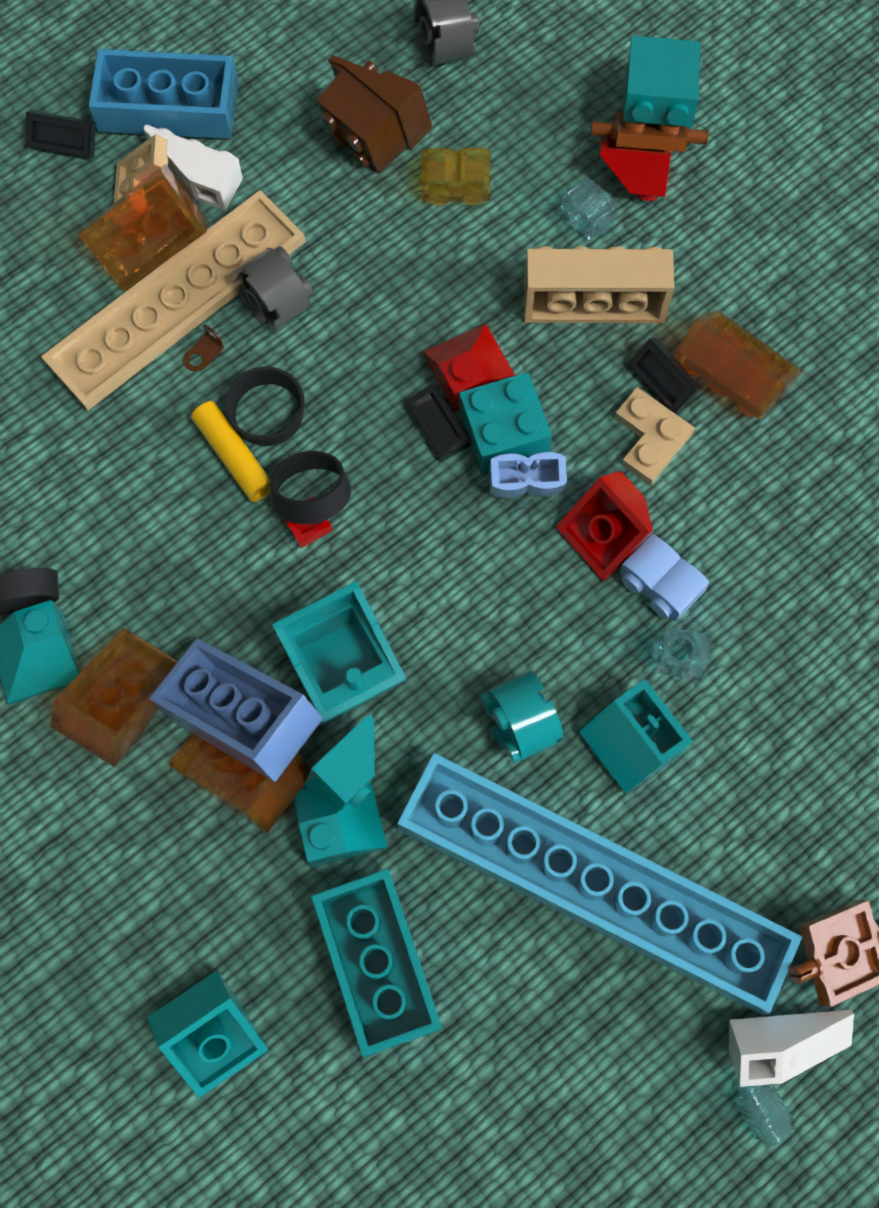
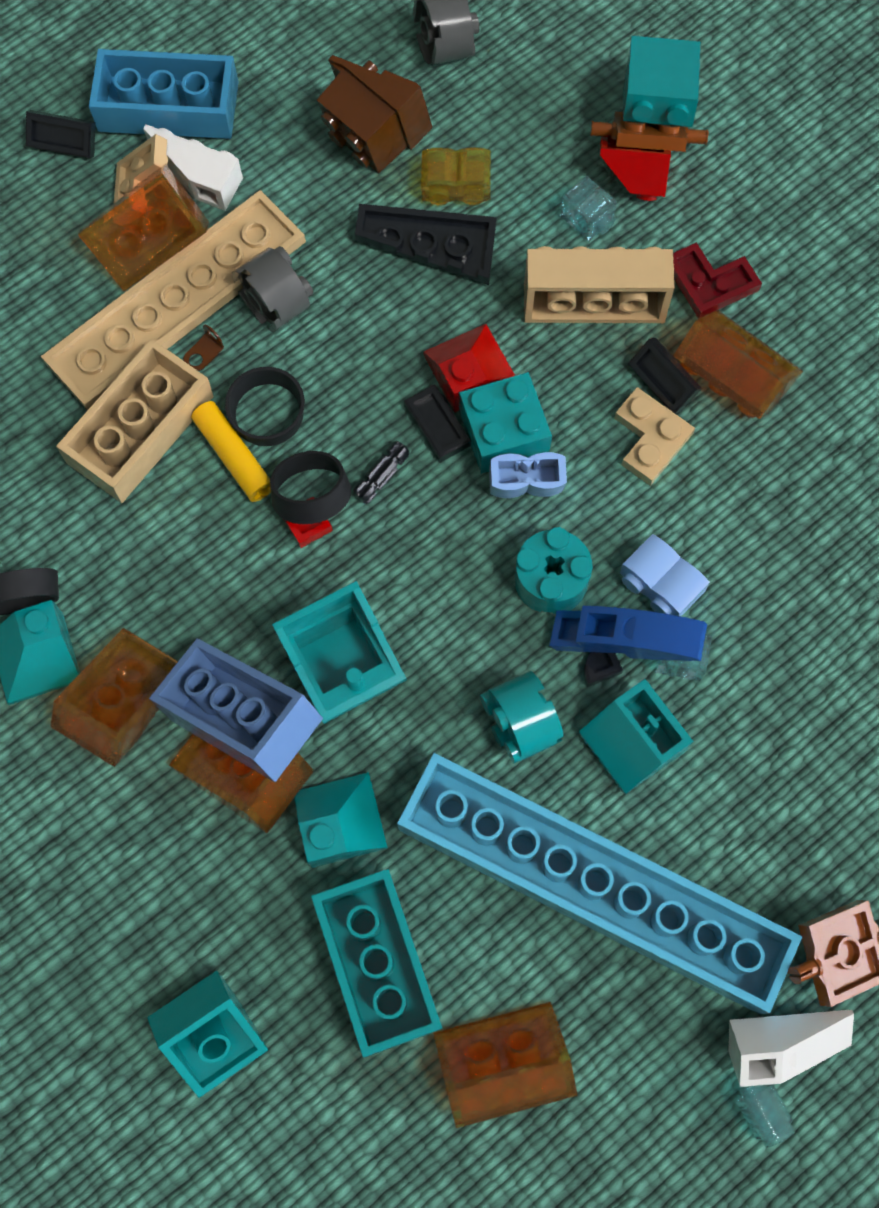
(135, 420): none -> tan brick
(346, 769): teal slope -> none
(381, 472): none -> black axle
(435, 238): none -> black wing
(505, 1064): none -> clear orange slope
(554, 551): none -> teal brick
(601, 667): none -> black tile
(607, 523): red slope -> none
(629, 631): none -> blue slope
(710, 288): none -> dark red plate

